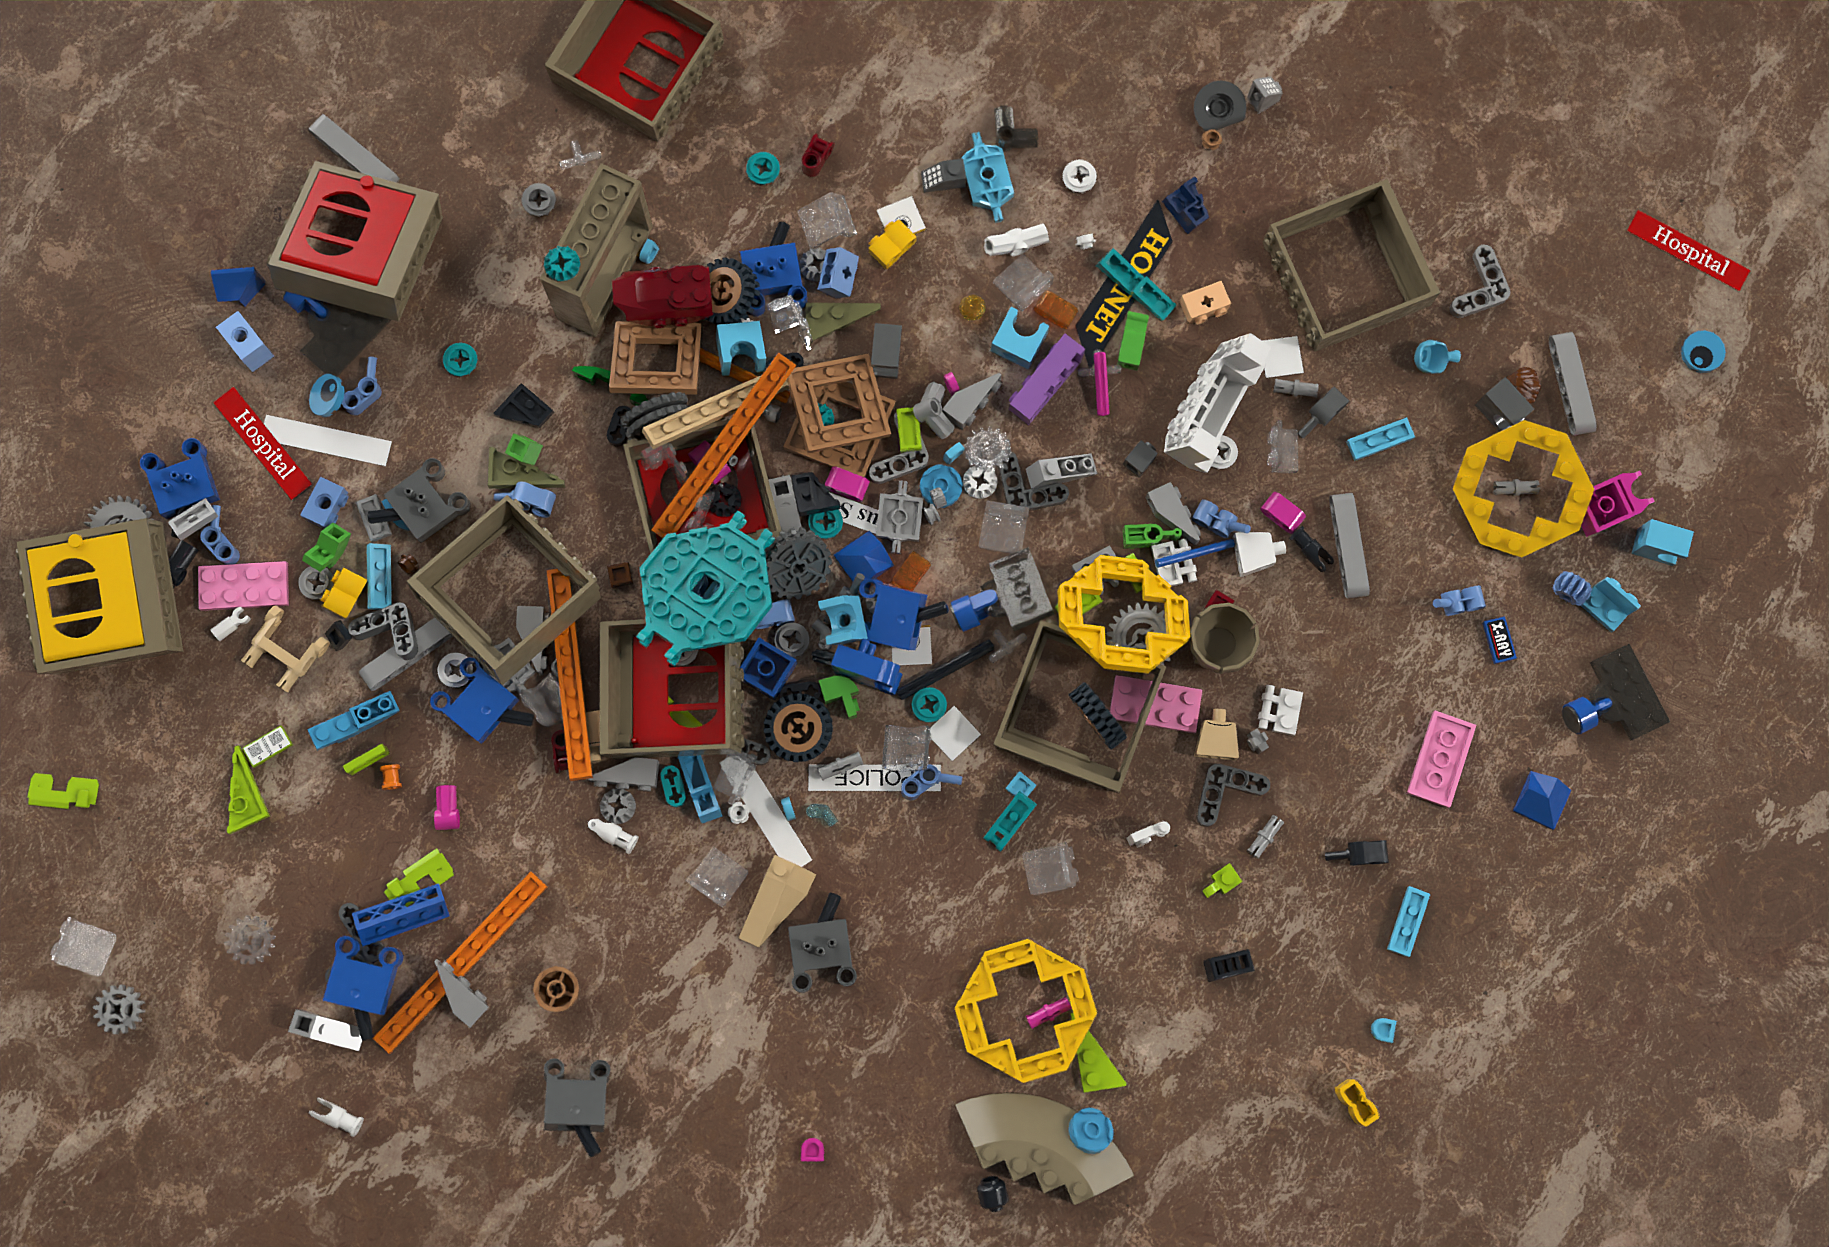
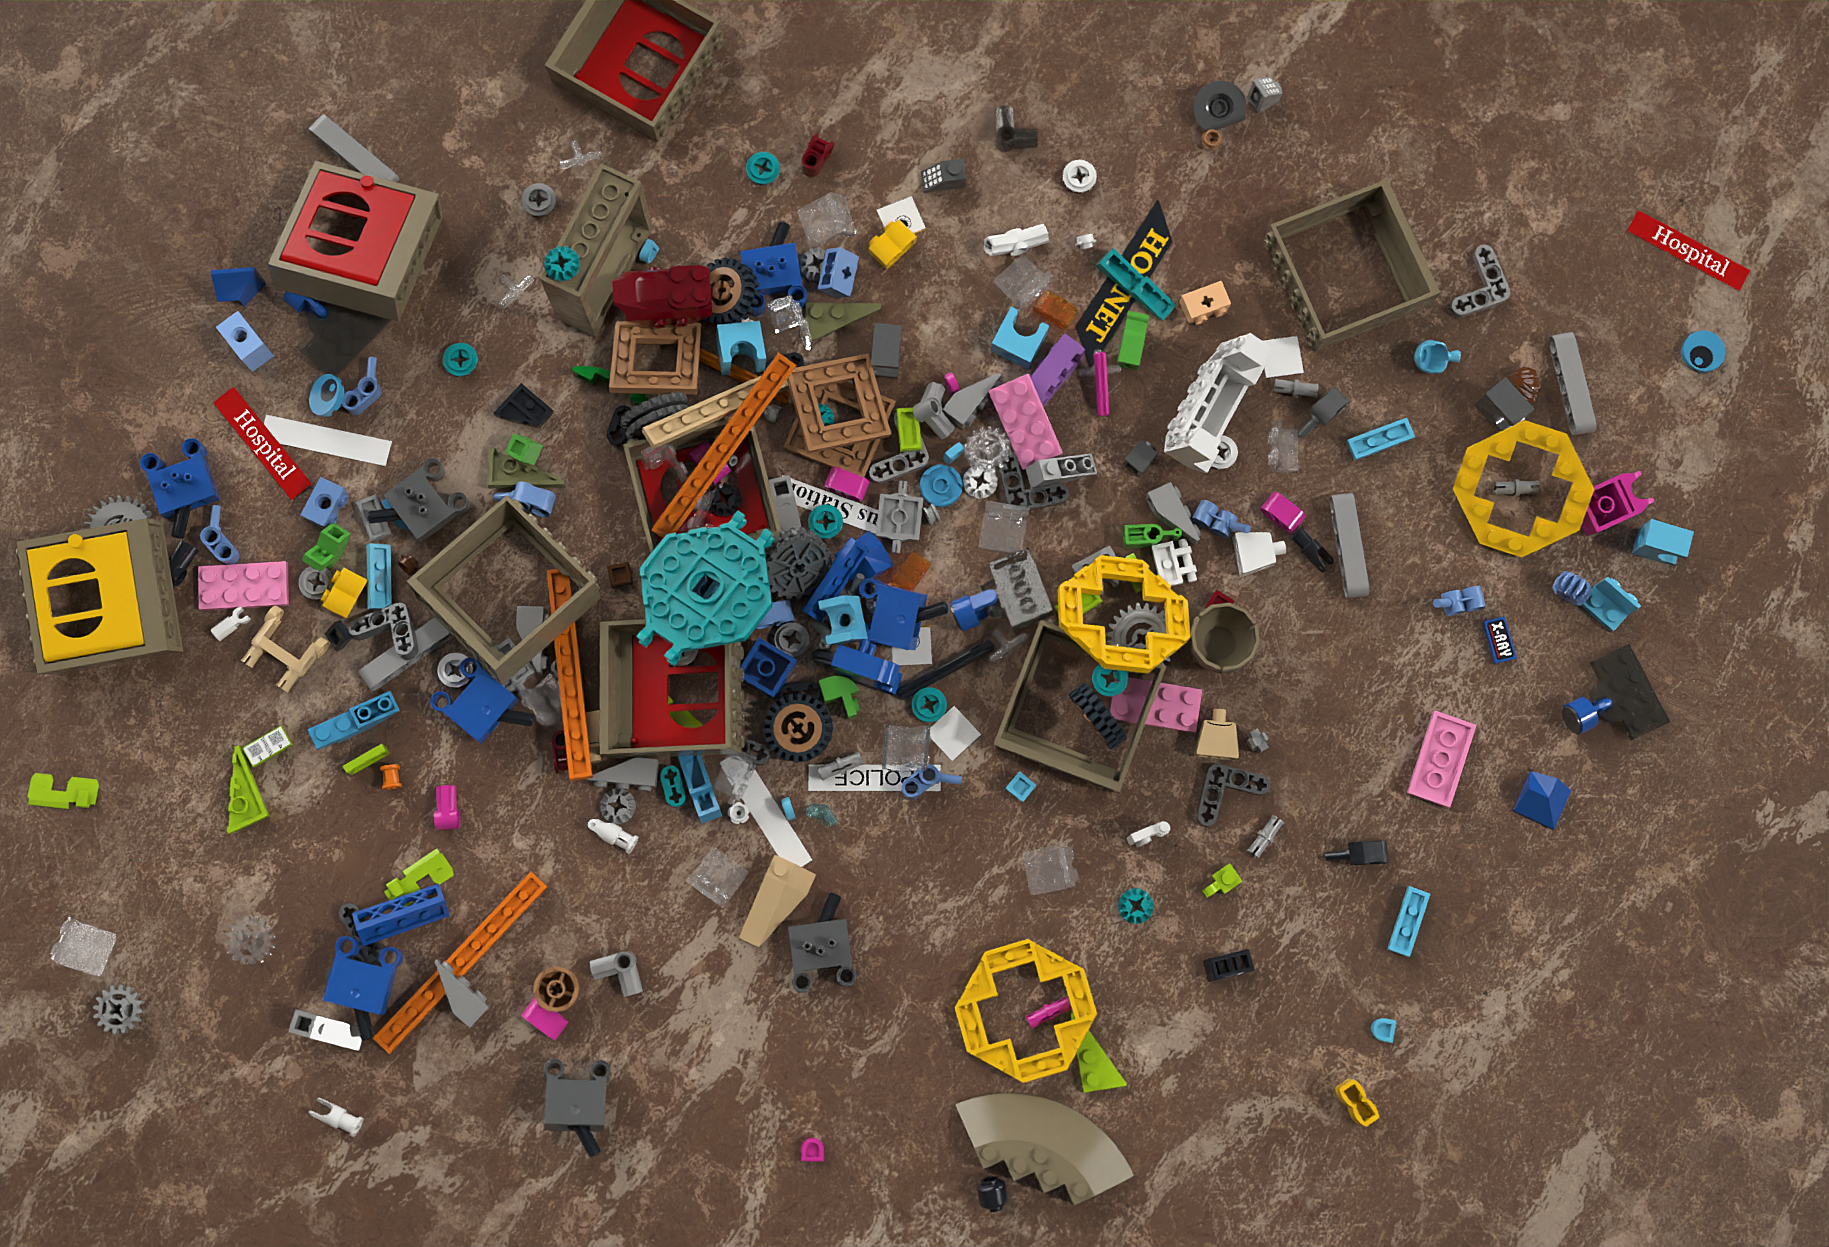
(193, 519): light grey plate -> none
(515, 290): none -> clear piece
(546, 1021): none -> dark pink beam
(611, 965): none -> light grey piece
(812, 495): black wing -> none
(836, 578): none -> blue fence
(938, 497): light grey axle -> none
(975, 313): clear yellow plate -> none
(987, 192): medium azure plate -> none
(1010, 820): teal plate -> none
(1025, 421): none -> bright pink plate
(1090, 1131): dark azure tile -> none
(1114, 688): none -> teal gear
(1125, 907): none -> teal gear
(1187, 206): dark blue slope -> none
(1194, 553): blue bar -> none
(1286, 713): white plate -> none

